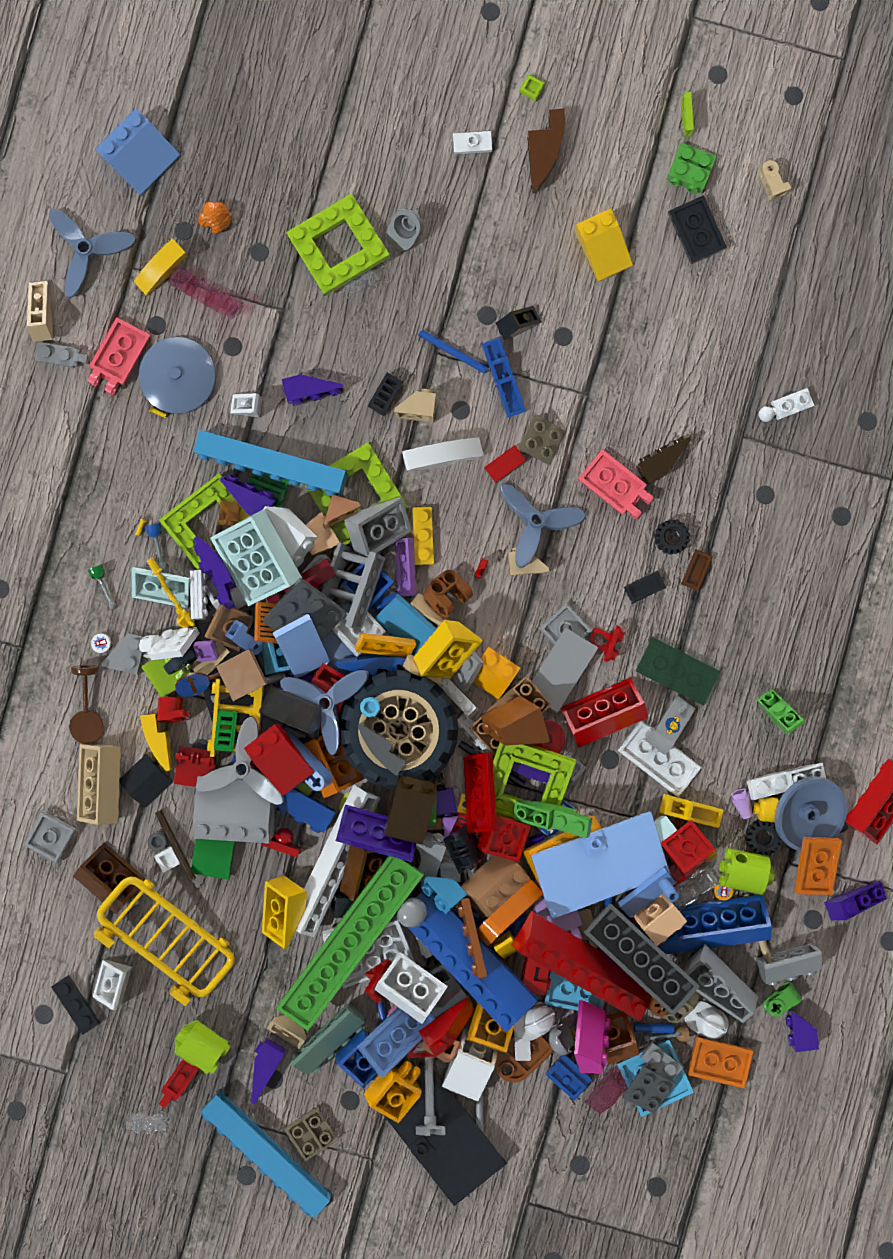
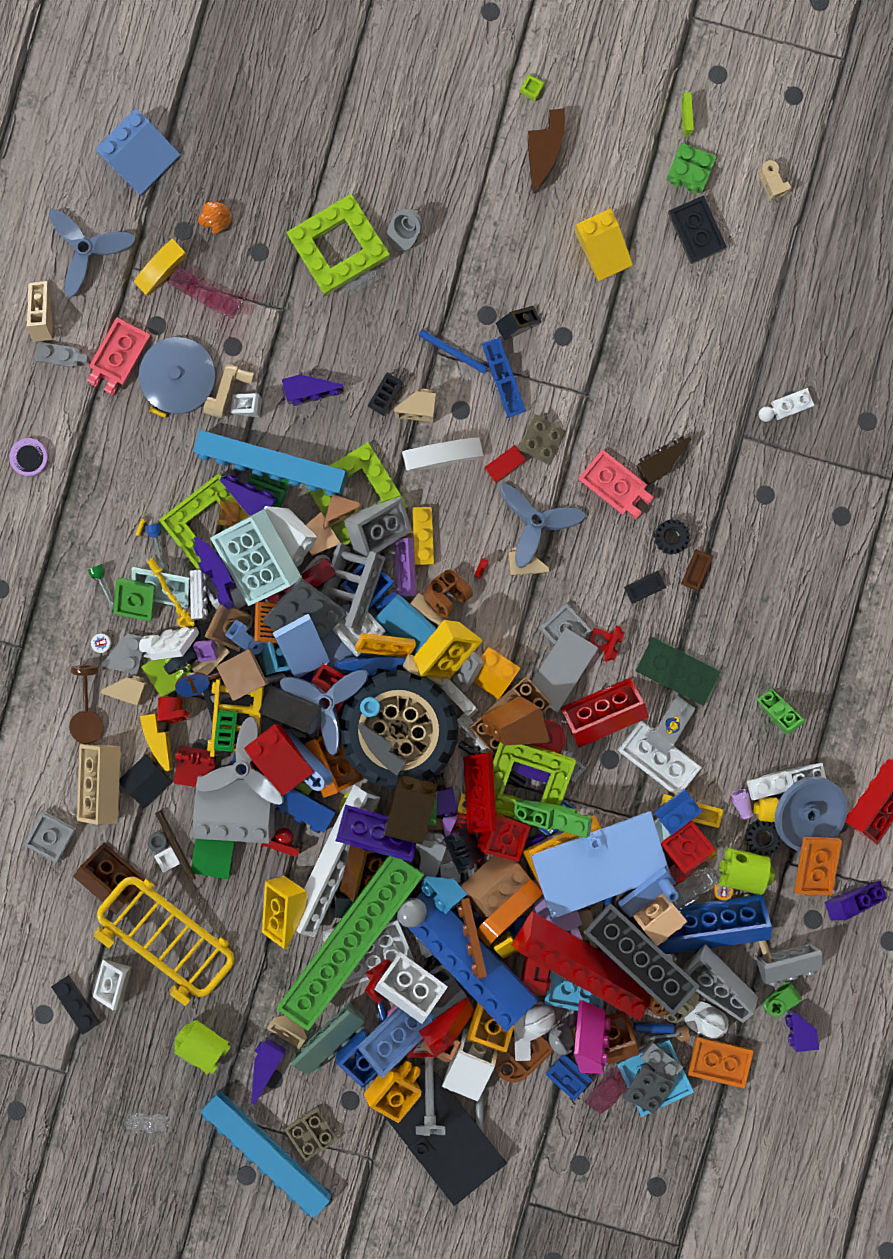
(28, 457): none -> tile
(128, 690): none -> tan slope
(134, 599): none -> bright green tile
(178, 1082): red hinge -> none
(218, 406): none -> tan beam
(472, 142): white plate -> none
(677, 811): none -> blue plate

